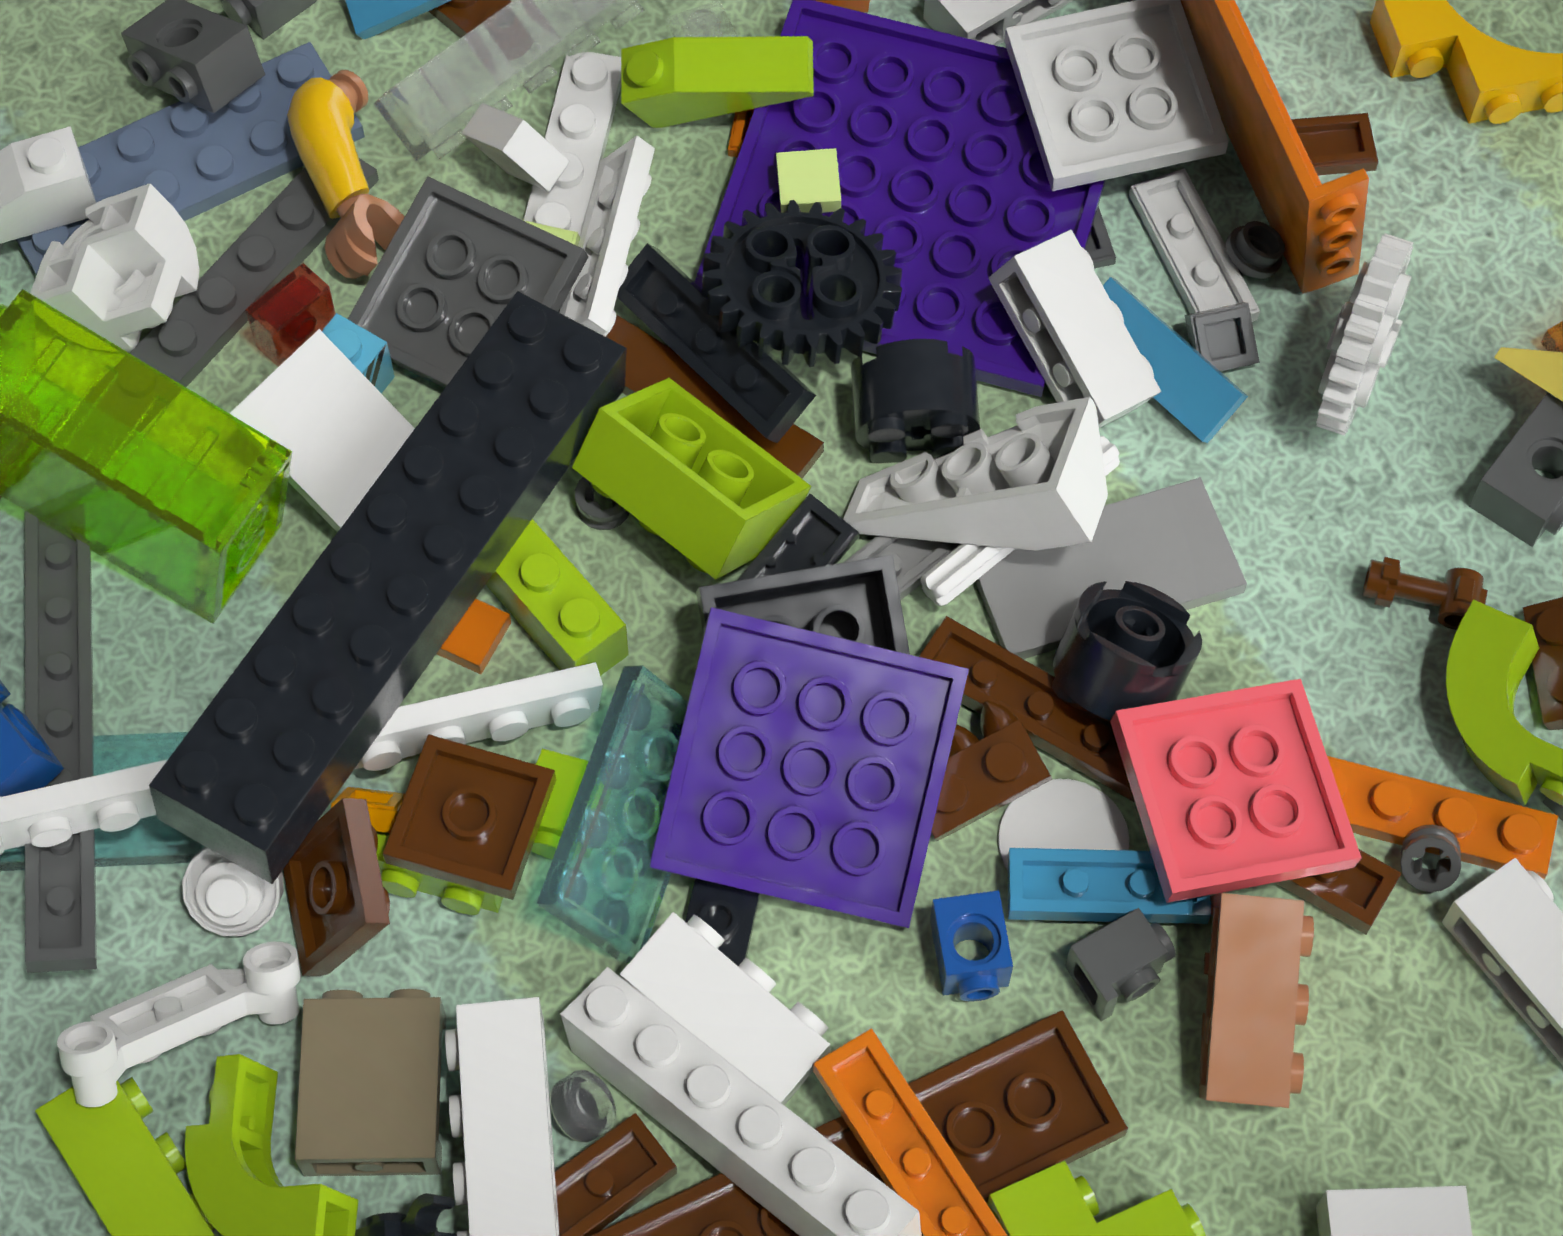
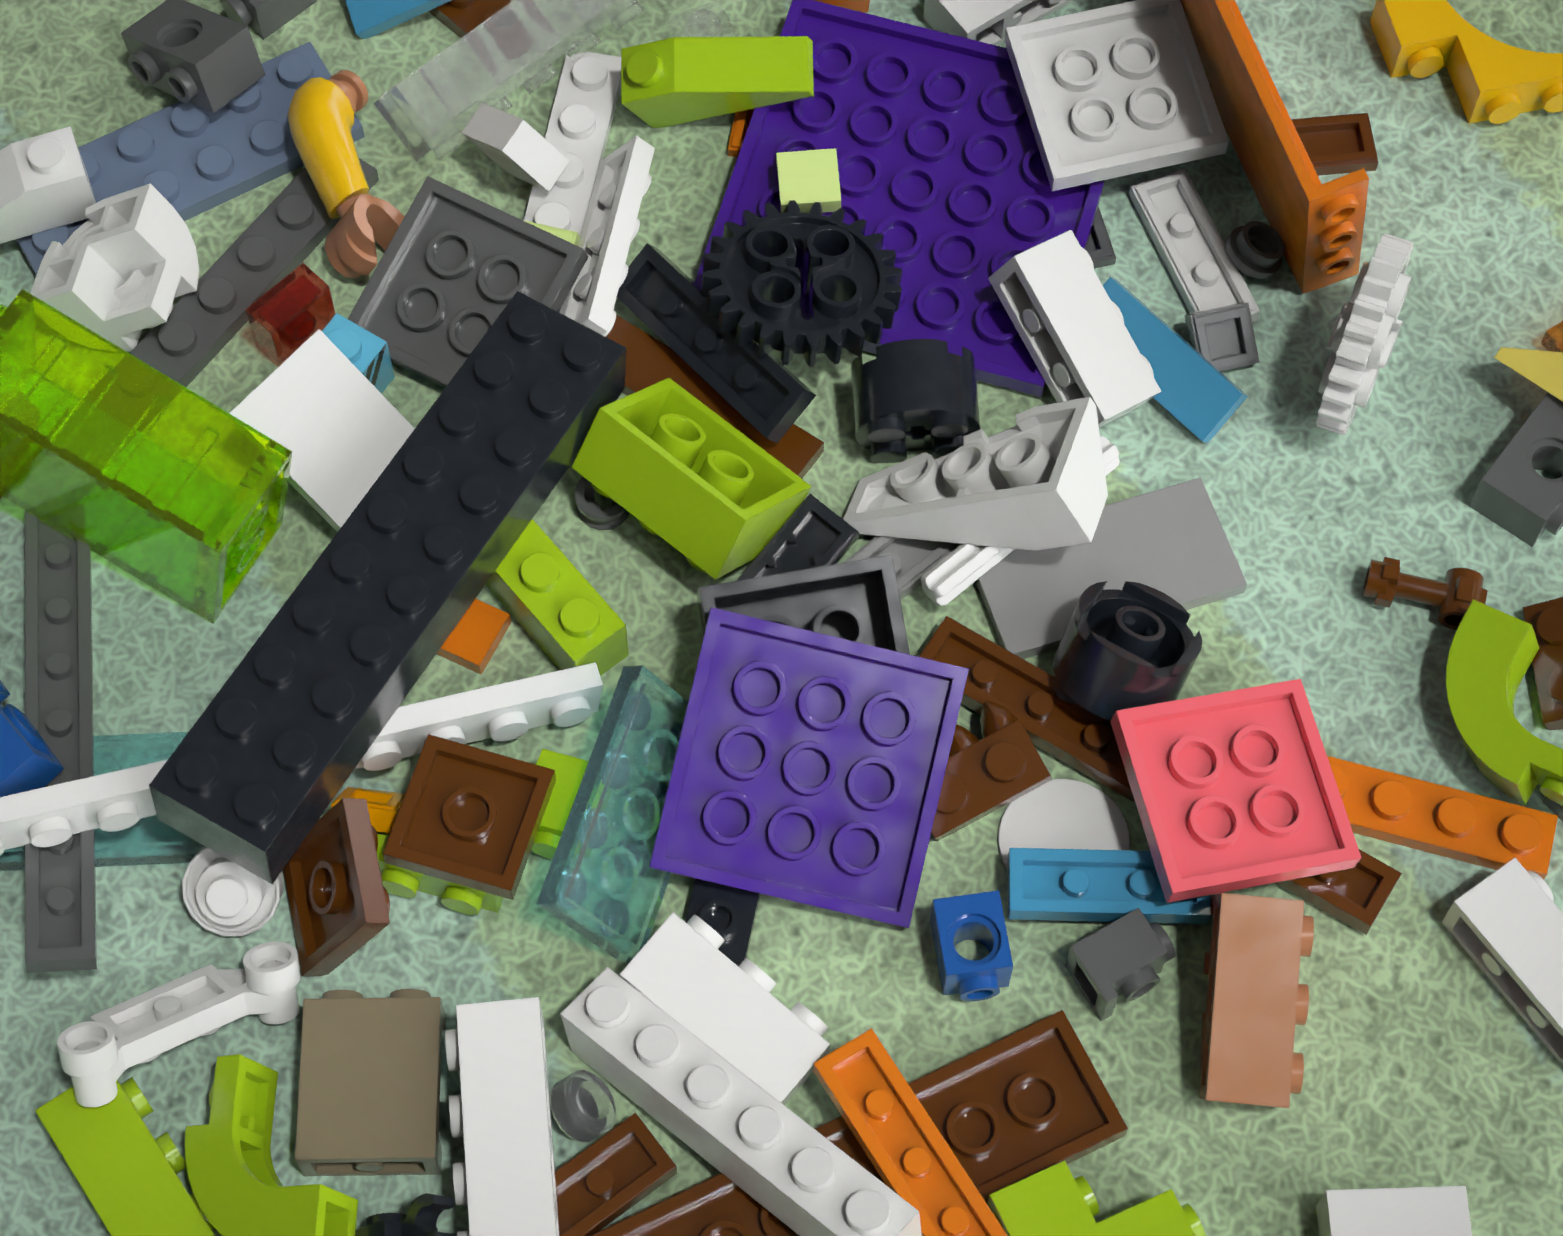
(1446, 871): dark grey bush -> none

